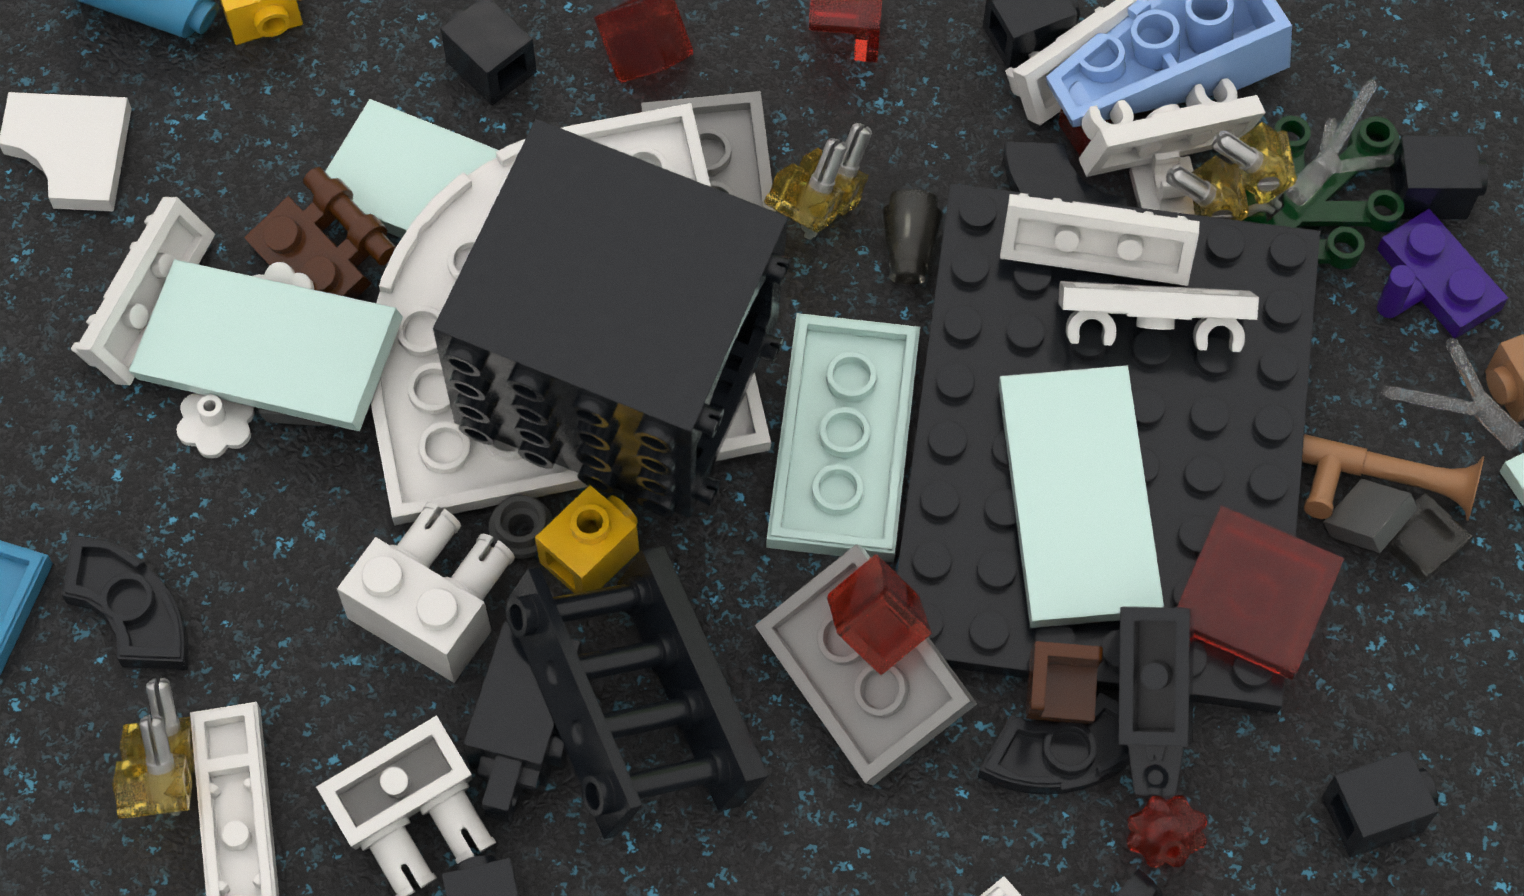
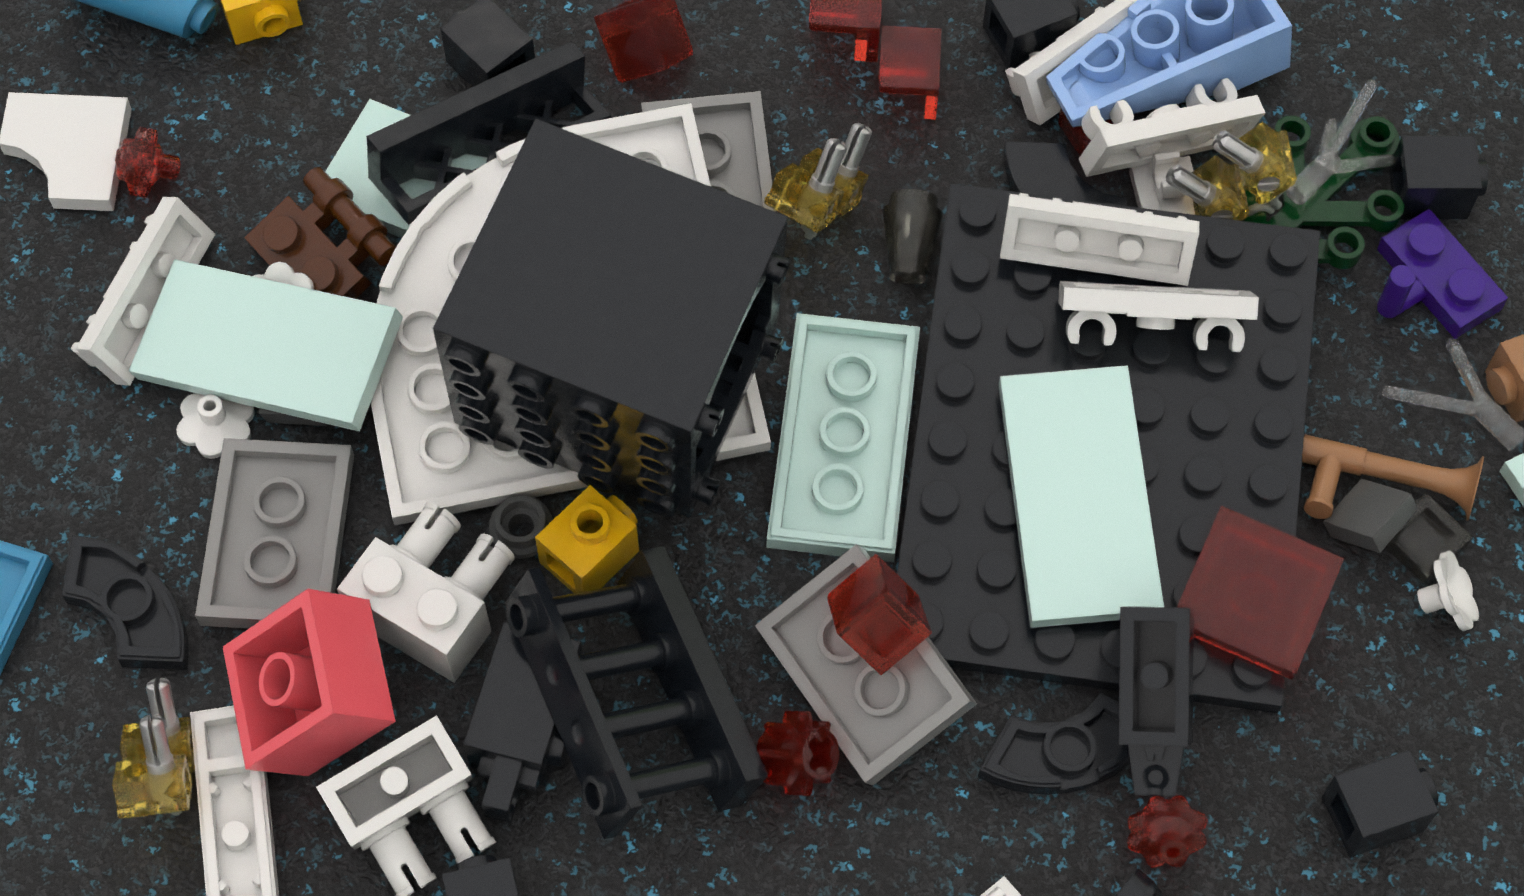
(142, 162): none -> clear red plant
(272, 528): none -> light grey plate
(308, 683): none -> coral brick
(475, 125): none -> black fence
(798, 752): none -> clear red gear
(911, 64): none -> clear red panel
(1063, 682): reddish brown panel -> none
(1451, 592): none -> white plant

